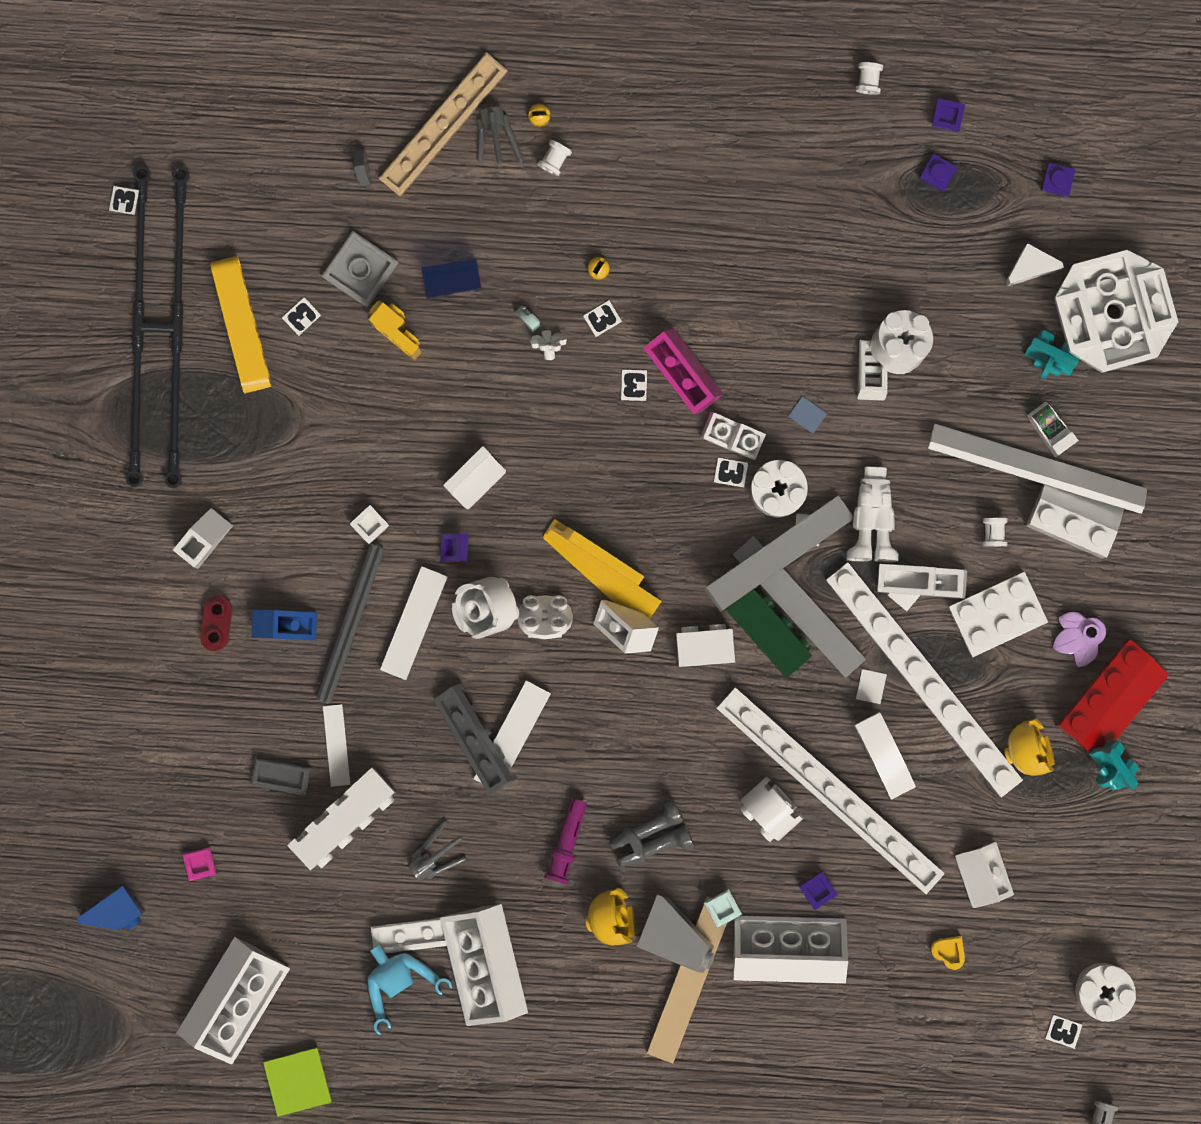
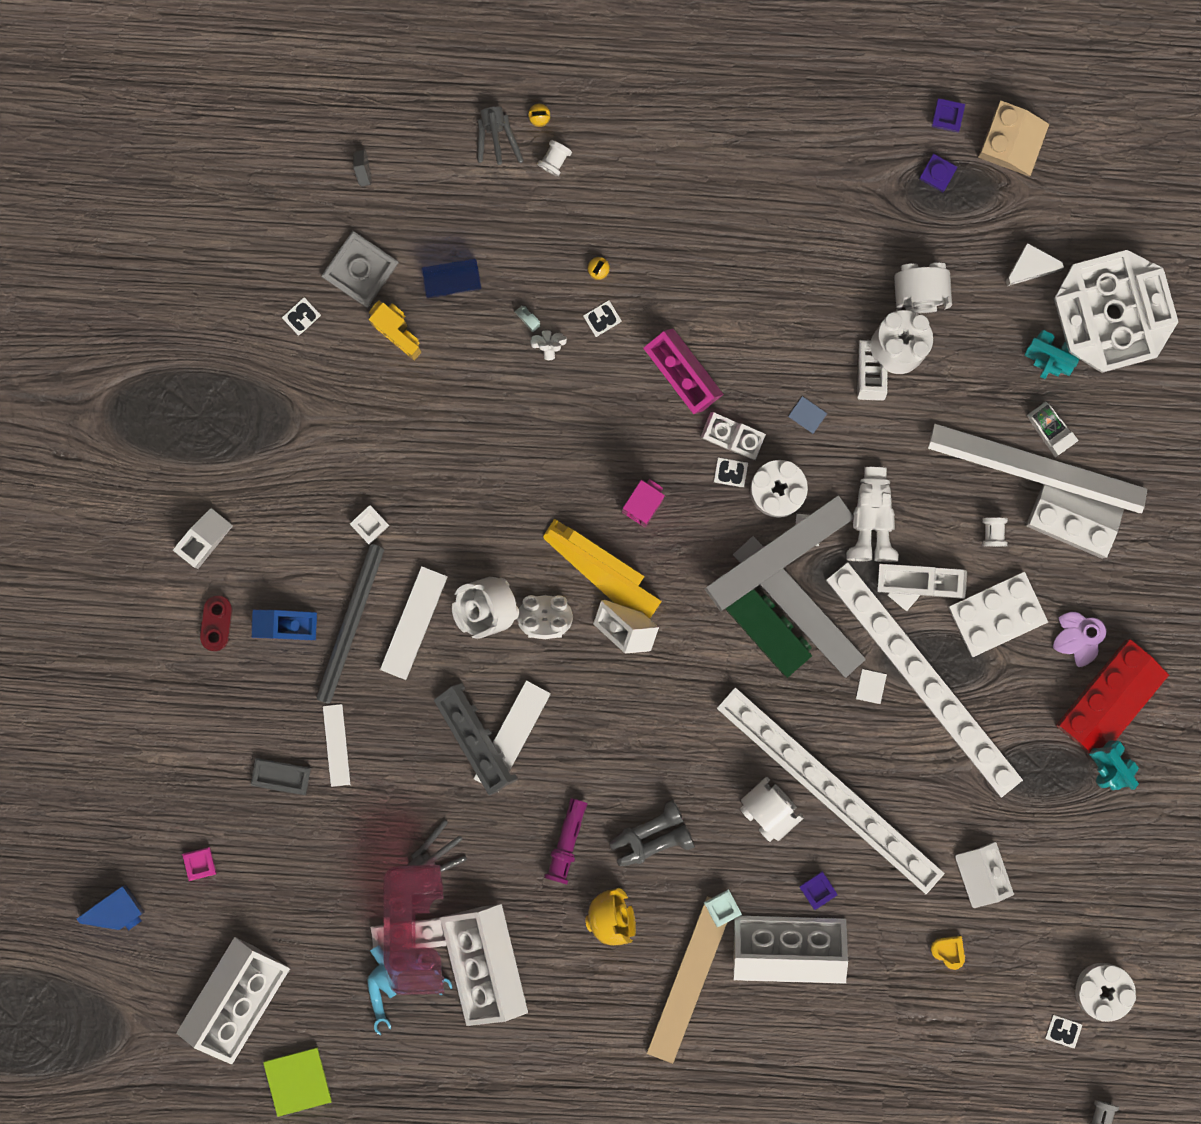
(123, 200): sticker -> none
(174, 327): black bar -> none
(240, 324): yellow beam -> none
(342, 818): white wedge -> none
(410, 892): none -> clear pink windscreen
(443, 124): tan tile -> none
(454, 547): dark purple plate -> none
(475, 478): white panel -> none
(634, 385): sticker -> none
(644, 502): none -> dark pink brick
(675, 937): light grey slope -> none
(705, 647): white brick -> none
(869, 78): white bush -> none
(884, 755): white slope -> none
(923, 288): none -> white brick
(1014, 138): none -> tan slope
(1029, 749): yellow cylinder -> none
(1058, 180): dark purple plate -> none

